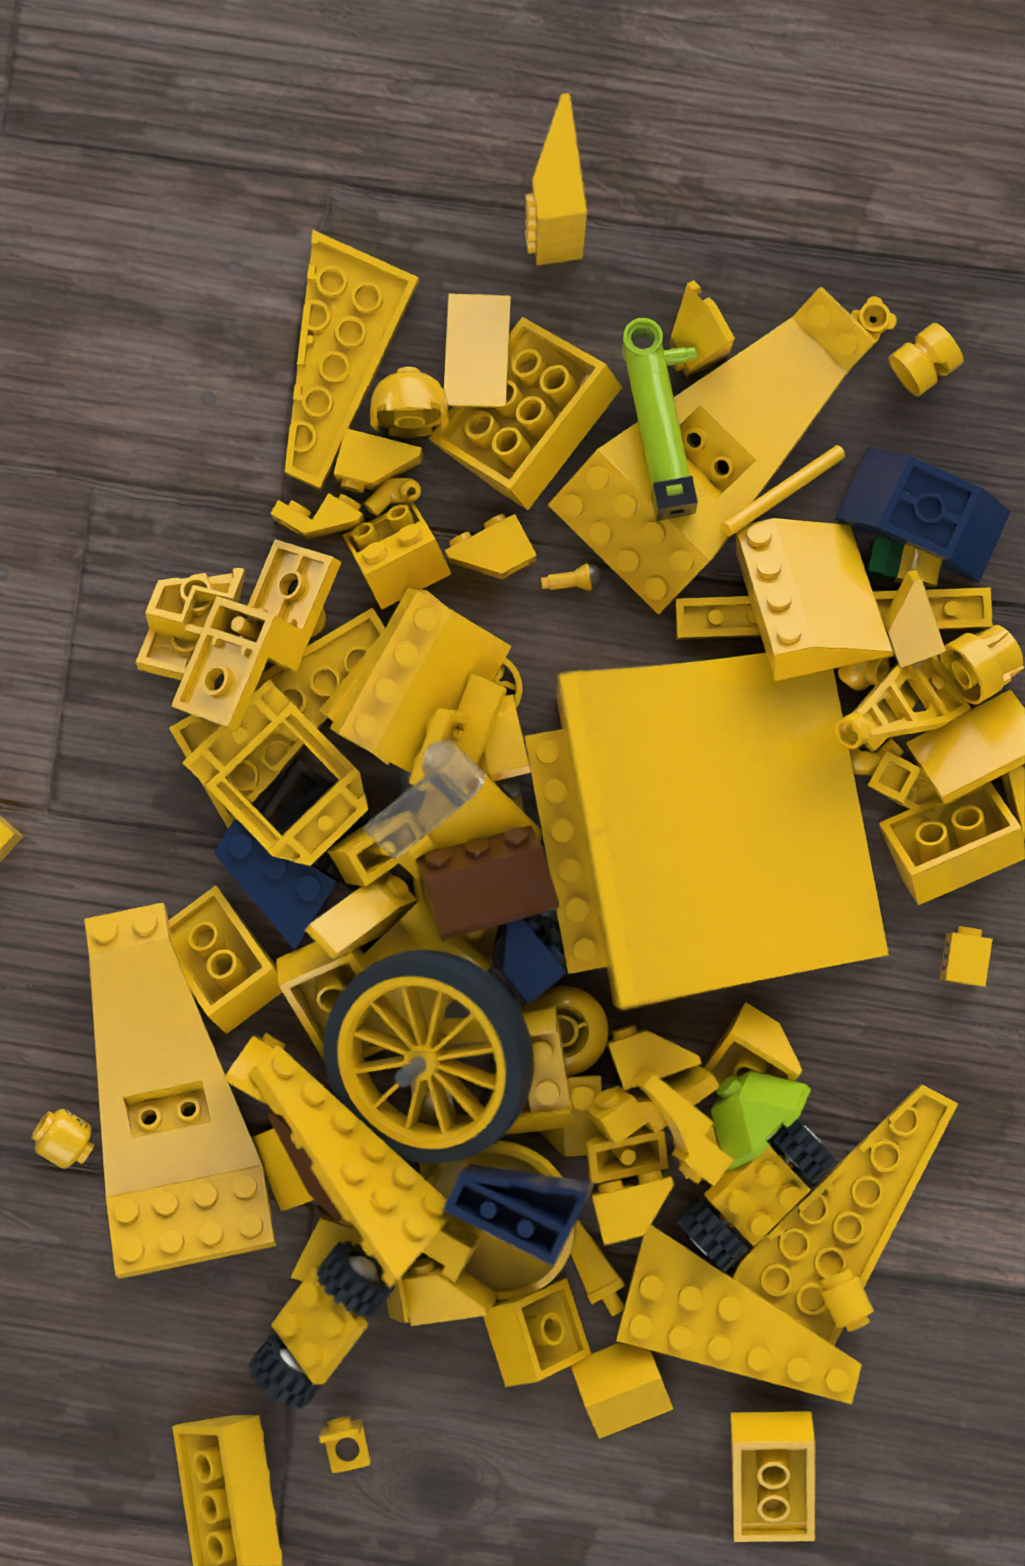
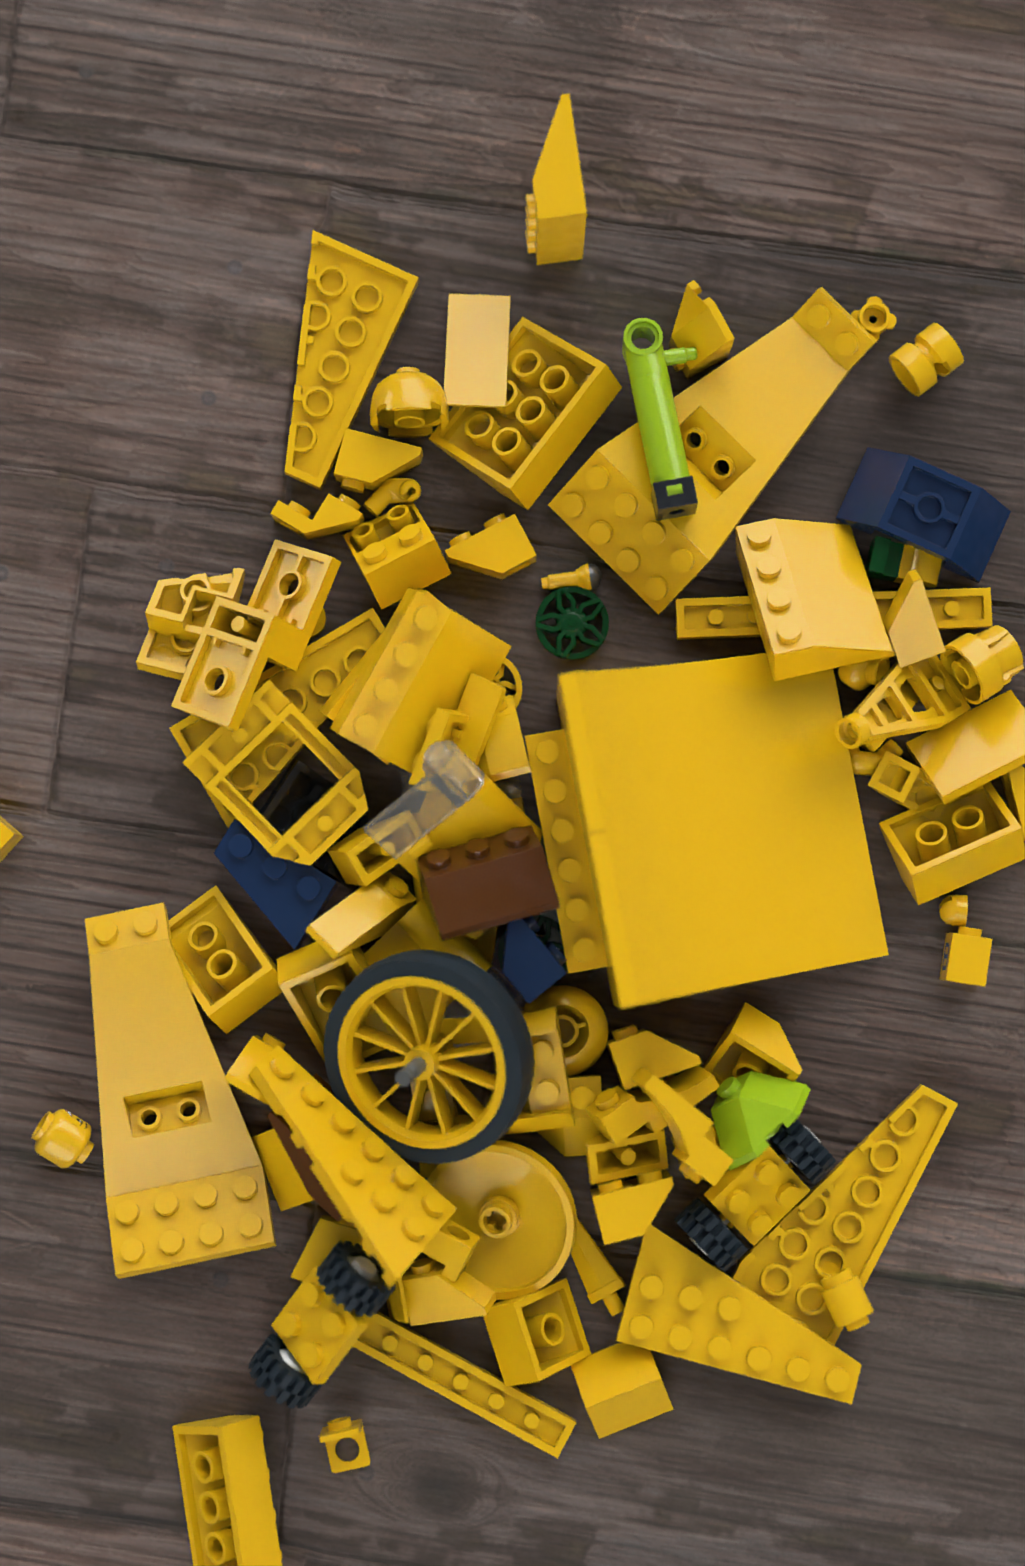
(465, 1383): none -> yellow plate
(520, 1207): dark blue wedge -> none
(572, 623): none -> dark green wheel
(773, 1476): yellow slope -> none
(782, 490): yellow bar -> none
(954, 910): none -> yellow hinge

